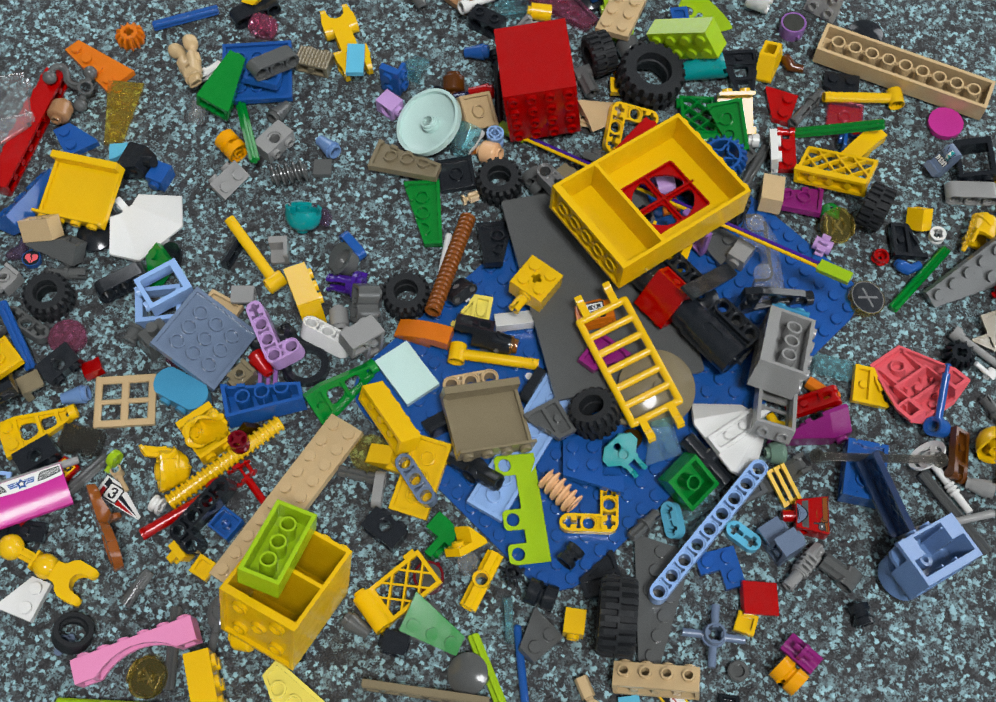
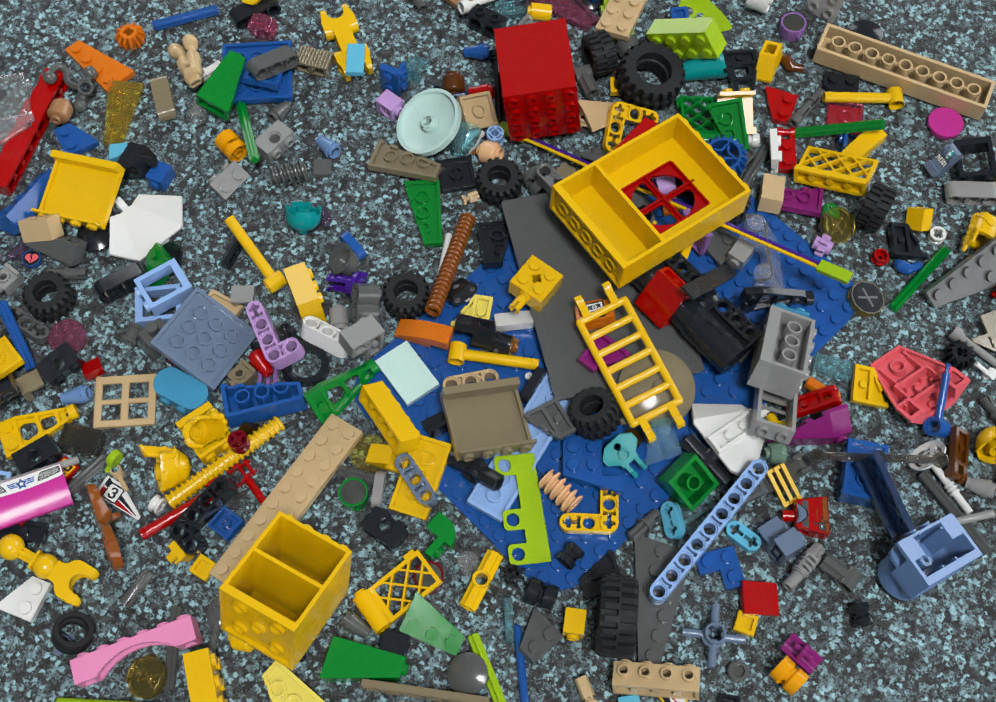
(163, 98): none -> dark tan beam
(277, 548): lime brick -> none
(279, 249): light grey panel -> none
(353, 494): none -> piece
(353, 661): none -> green slope
(466, 542): yellow slope -> none

